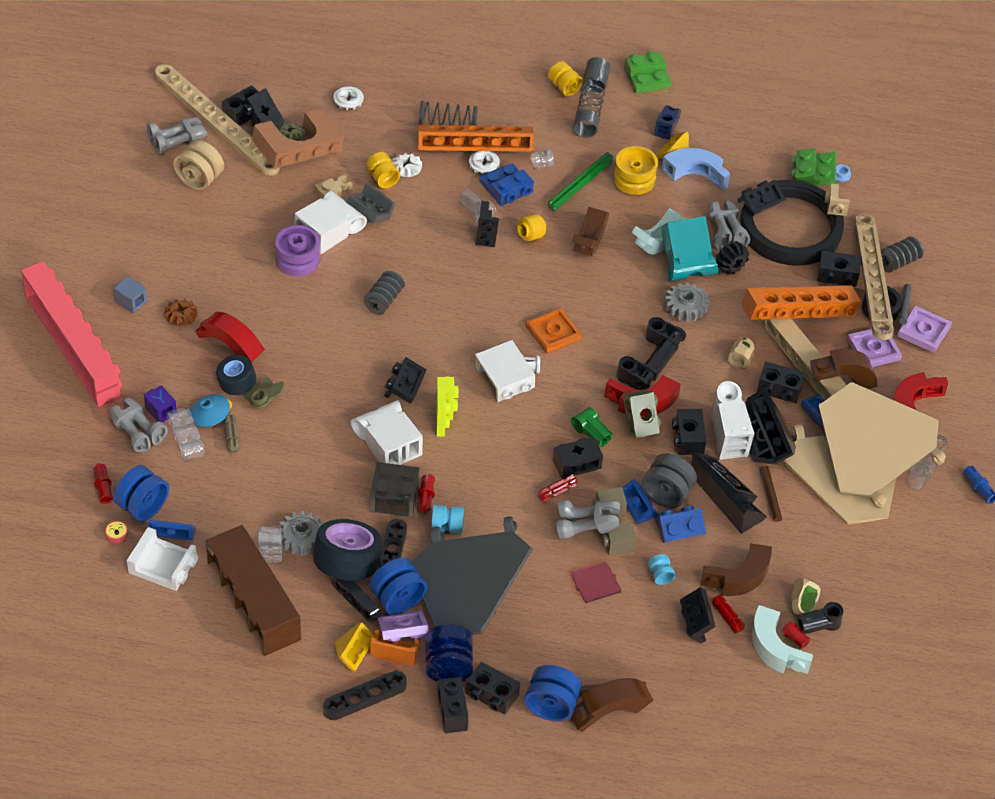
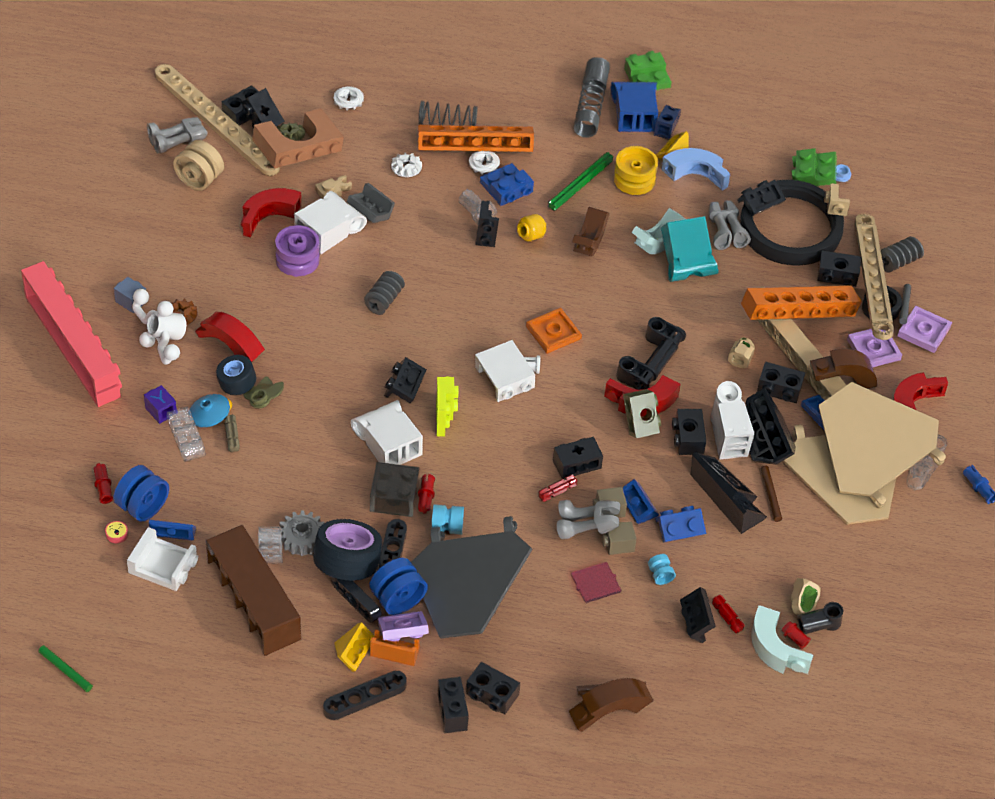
(65, 668): none -> green bar
(135, 413): light grey piece -> none
(161, 325): none -> white wheel
(267, 203): none -> red arch
(383, 170): yellow wheel -> none
(449, 652): clear blue wheel -> none
(542, 159): clear wheel -> none
(552, 693): blue wheel -> none
(565, 78): yellow wheel -> none
(588, 422): green piece -> none
(635, 105): none -> blue piece
(669, 480): dark grey wheel -> none
(686, 302): light grey gear -> none
(732, 257): black gear -> none
(740, 579): reddish brown arch -> none

